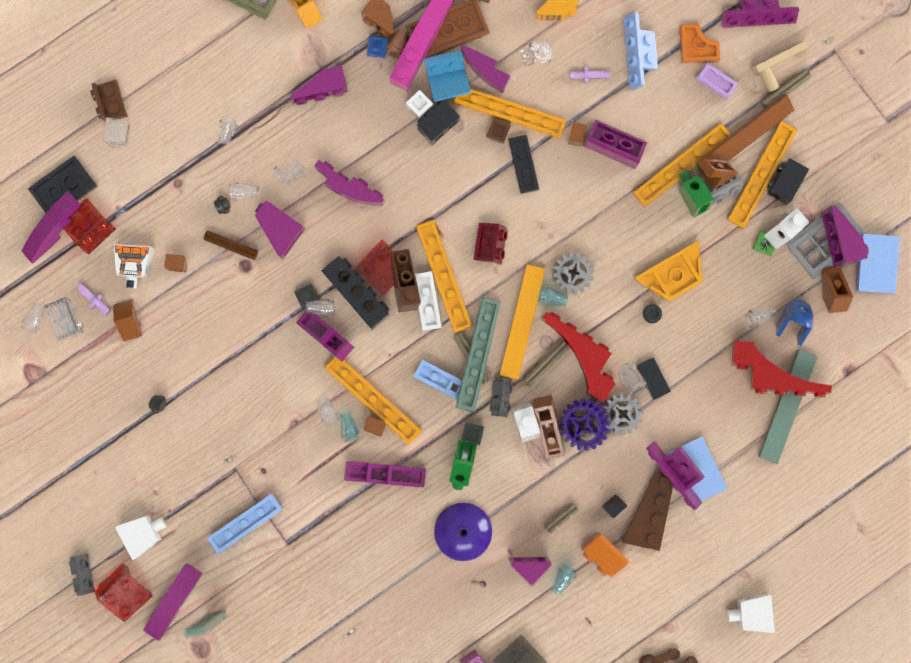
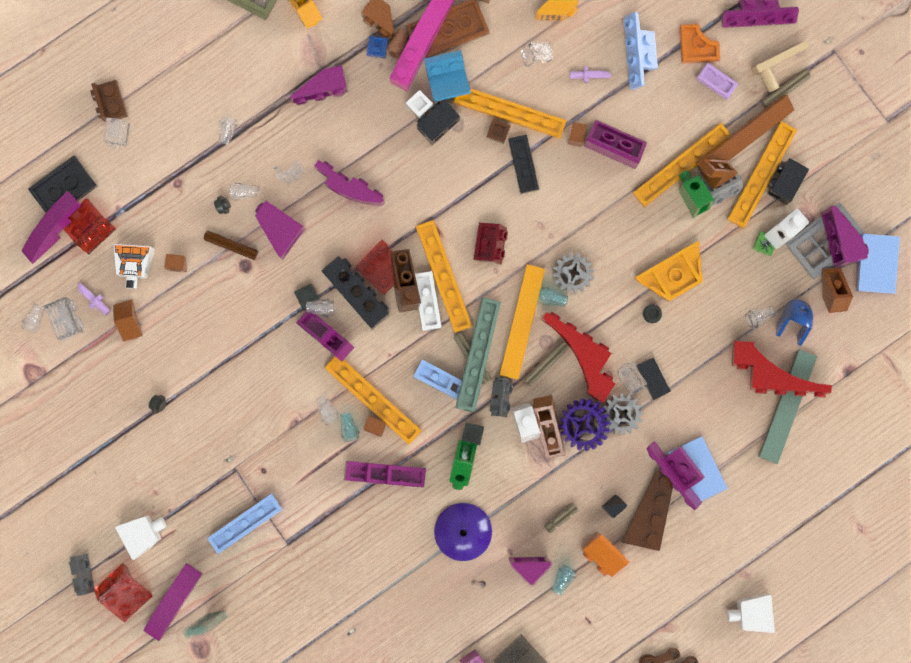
(485, 68): magenta slope -> none

